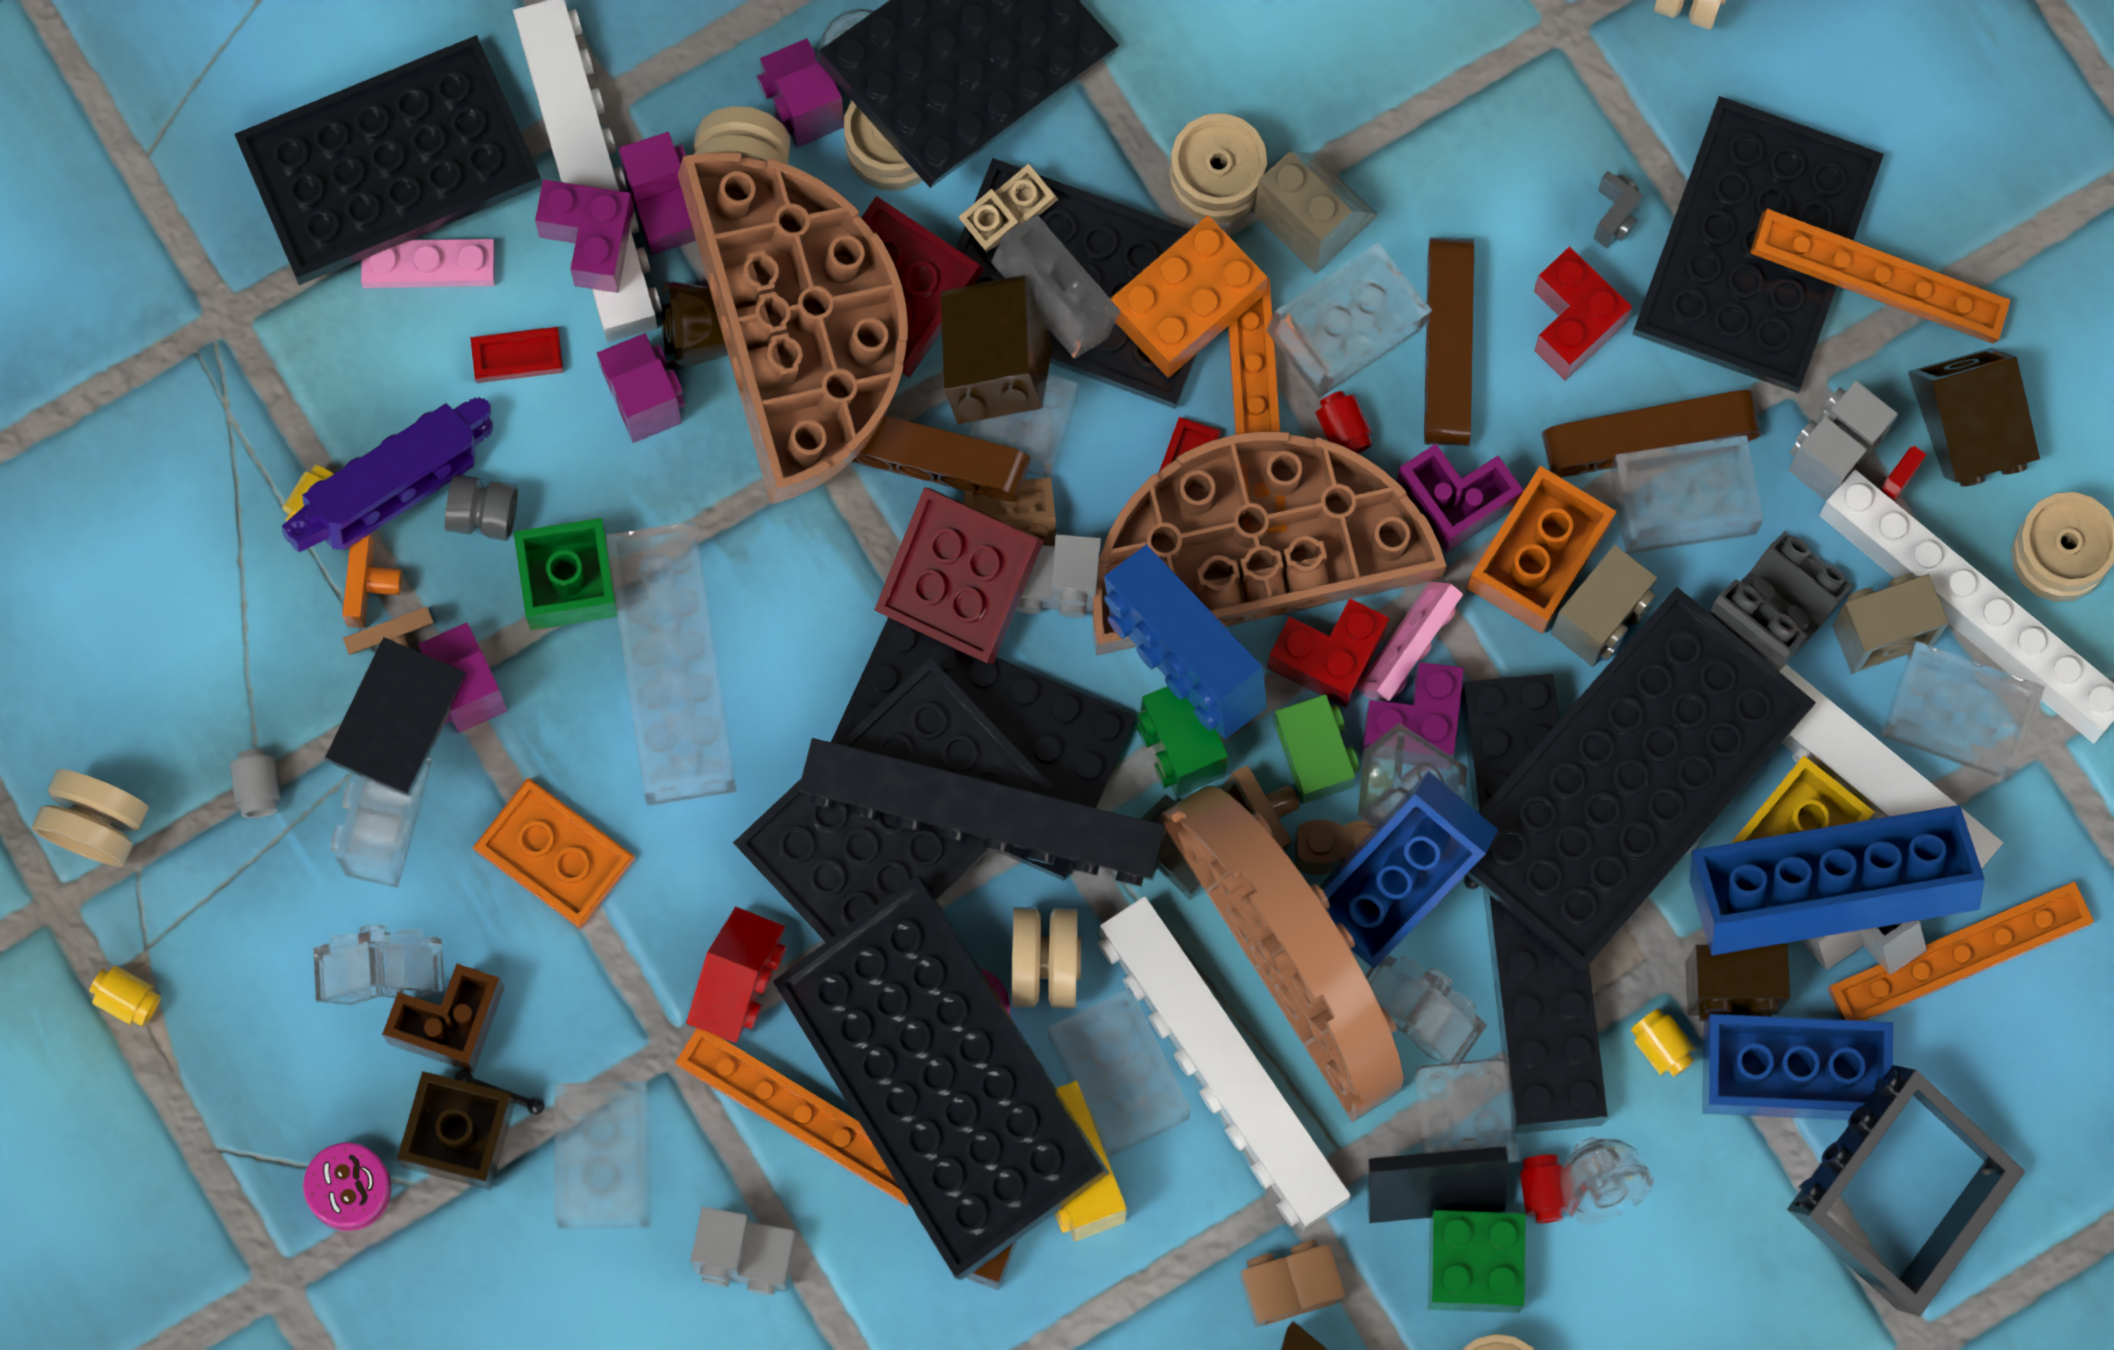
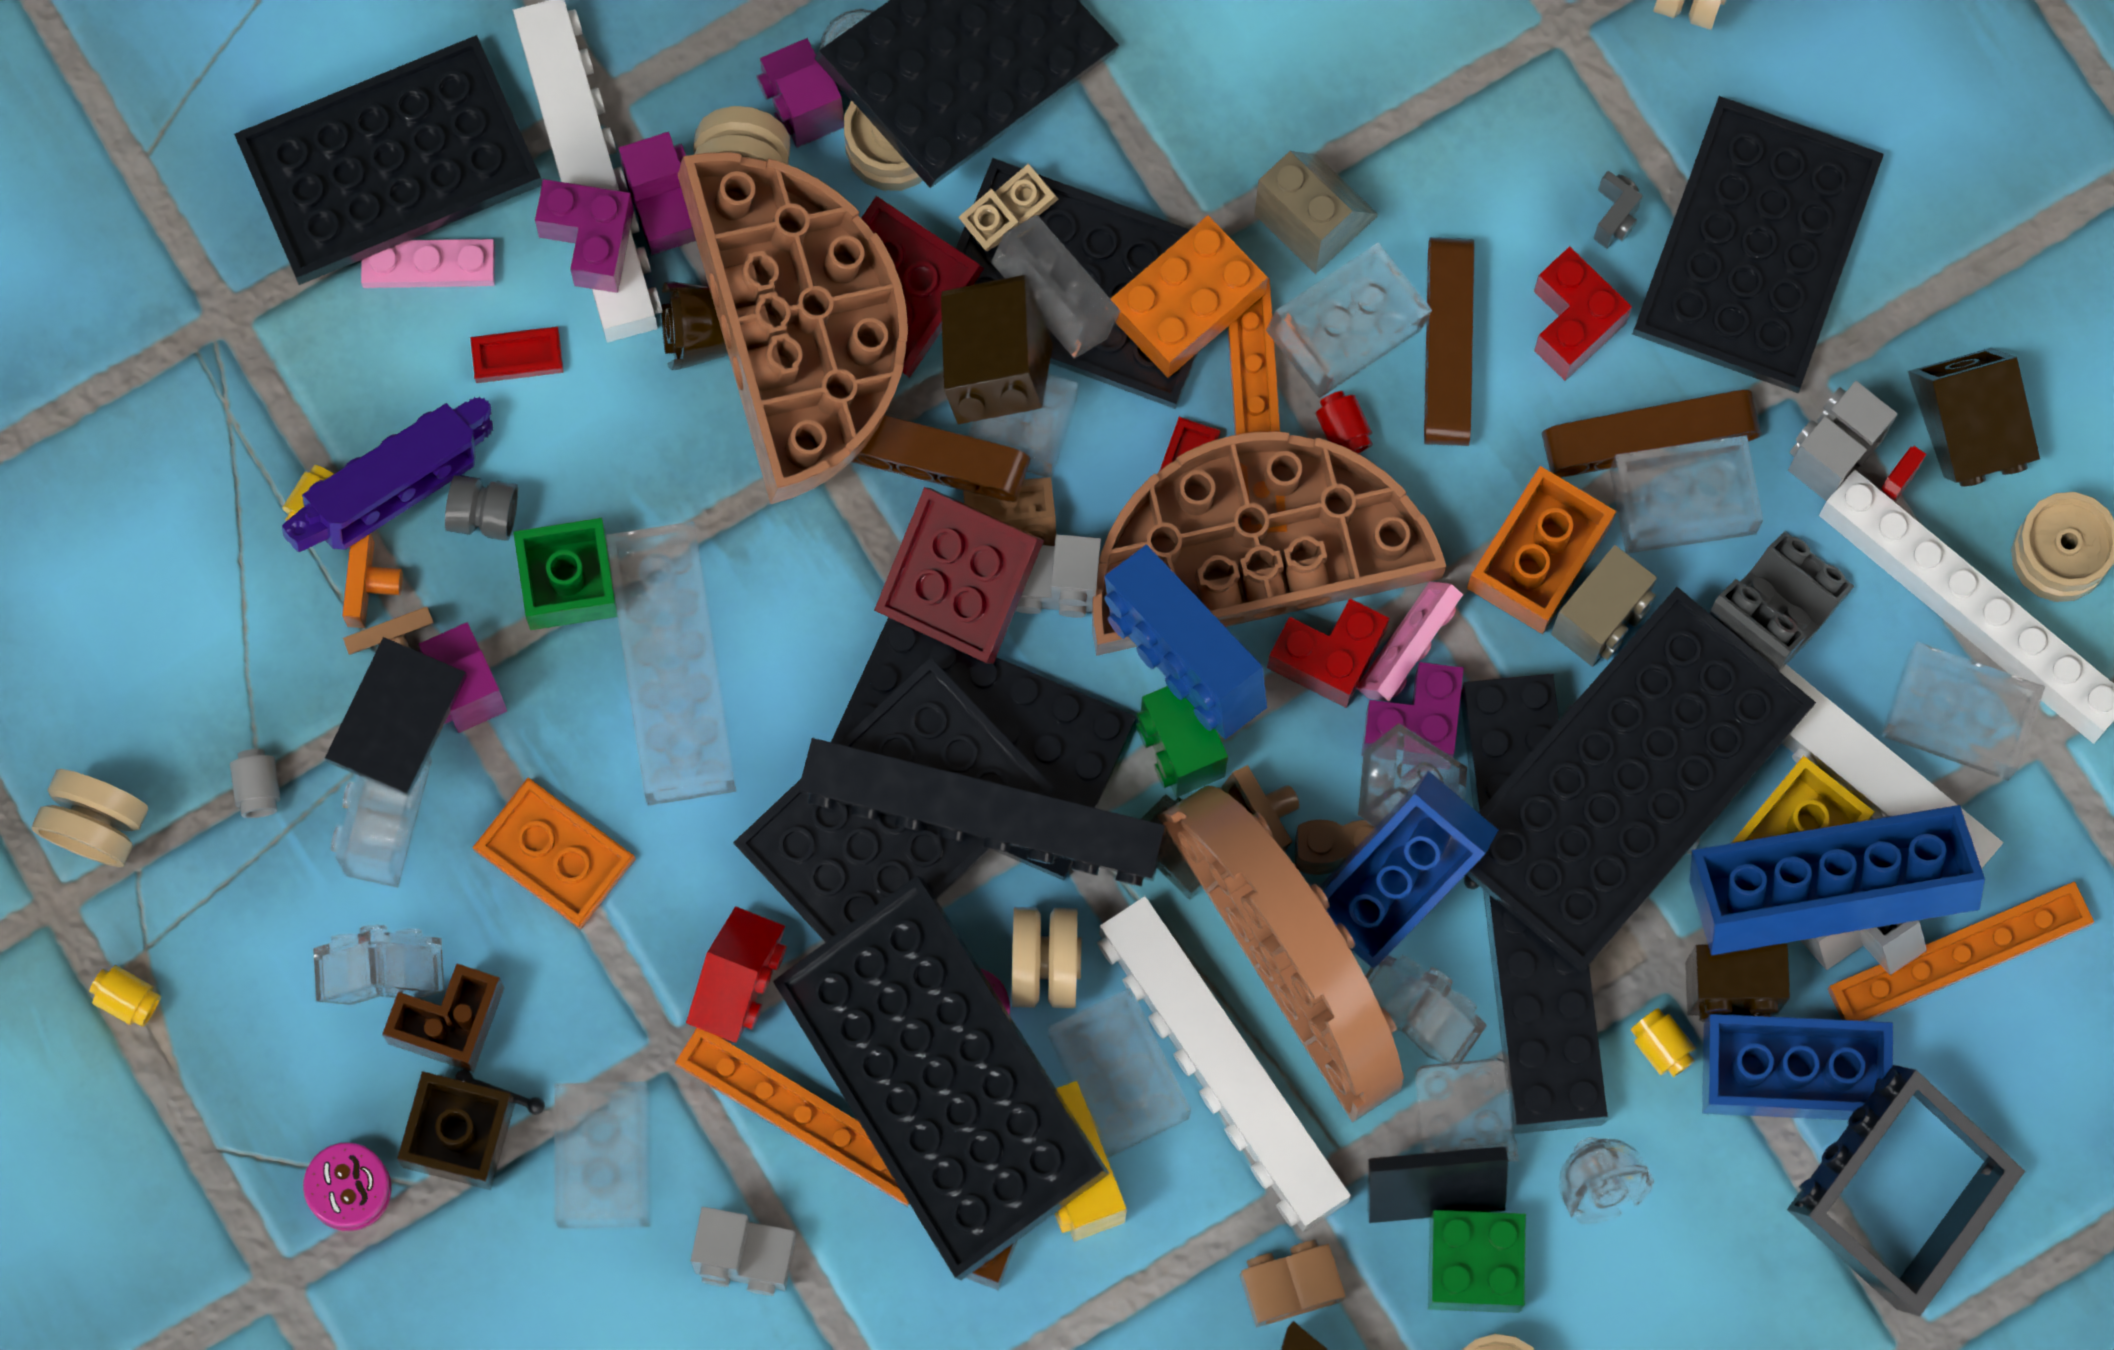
(641, 387): magenta brick -> none
(1223, 144): tan wheel -> none
(1315, 748): bright green brick -> none
(1457, 505): magenta brick -> none
(1542, 1188): red brick -> none
(1880, 276): orange plate -> none
(1889, 622): dark tan brick -> none

